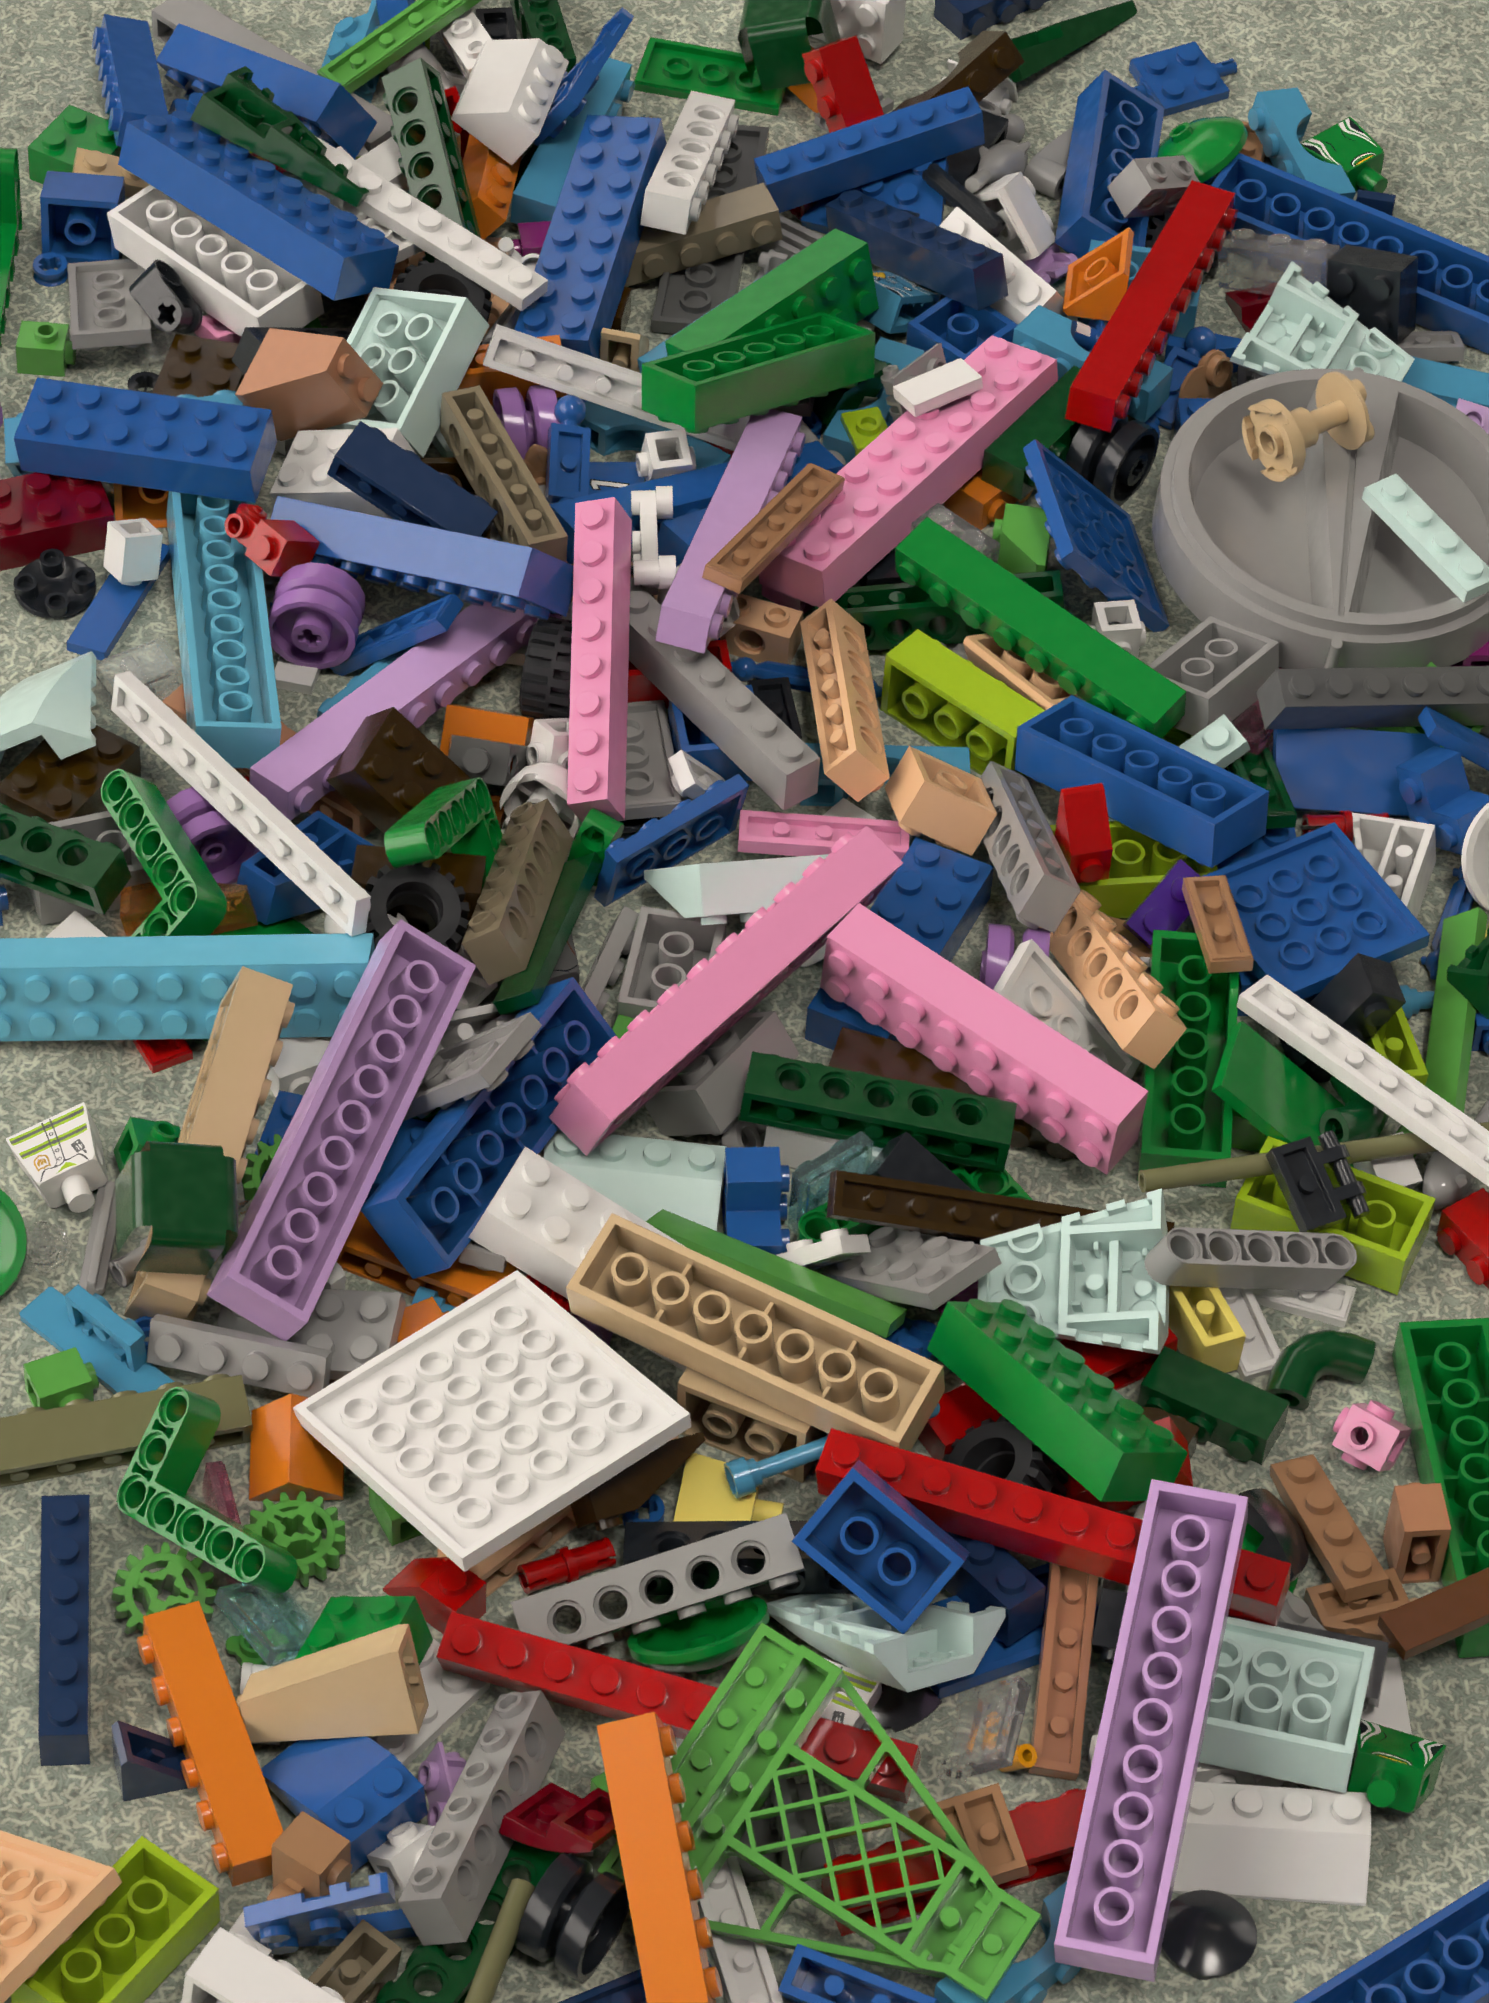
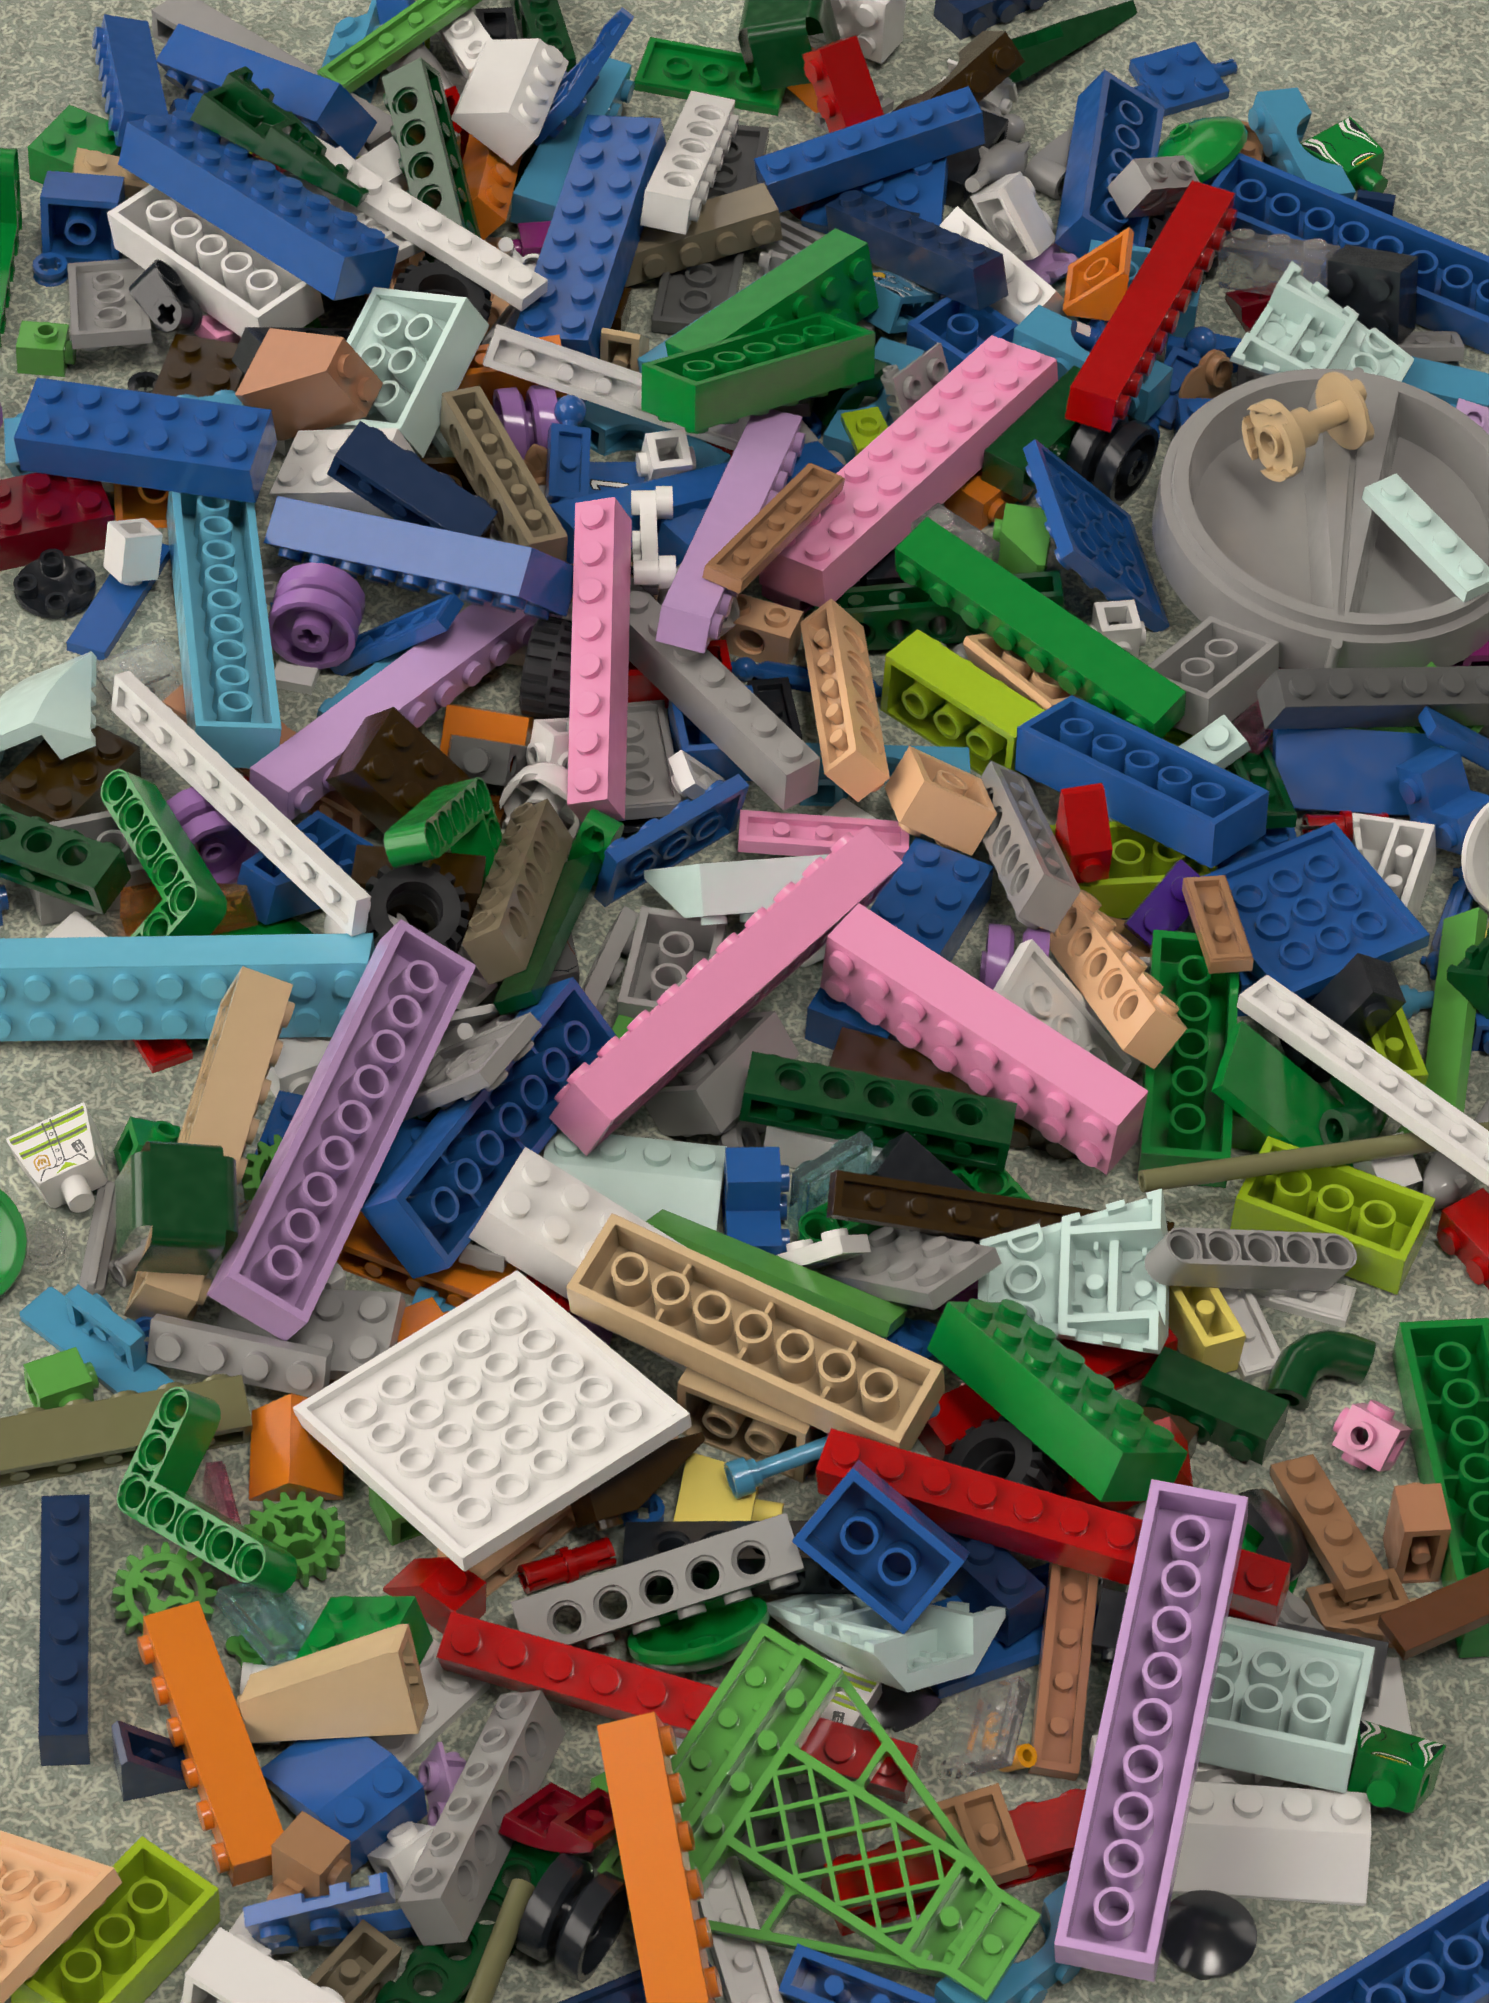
(270, 542): red brick -> none
(938, 387): white tile -> none
(963, 198): black axle -> none
(1308, 1187): black plate -> none

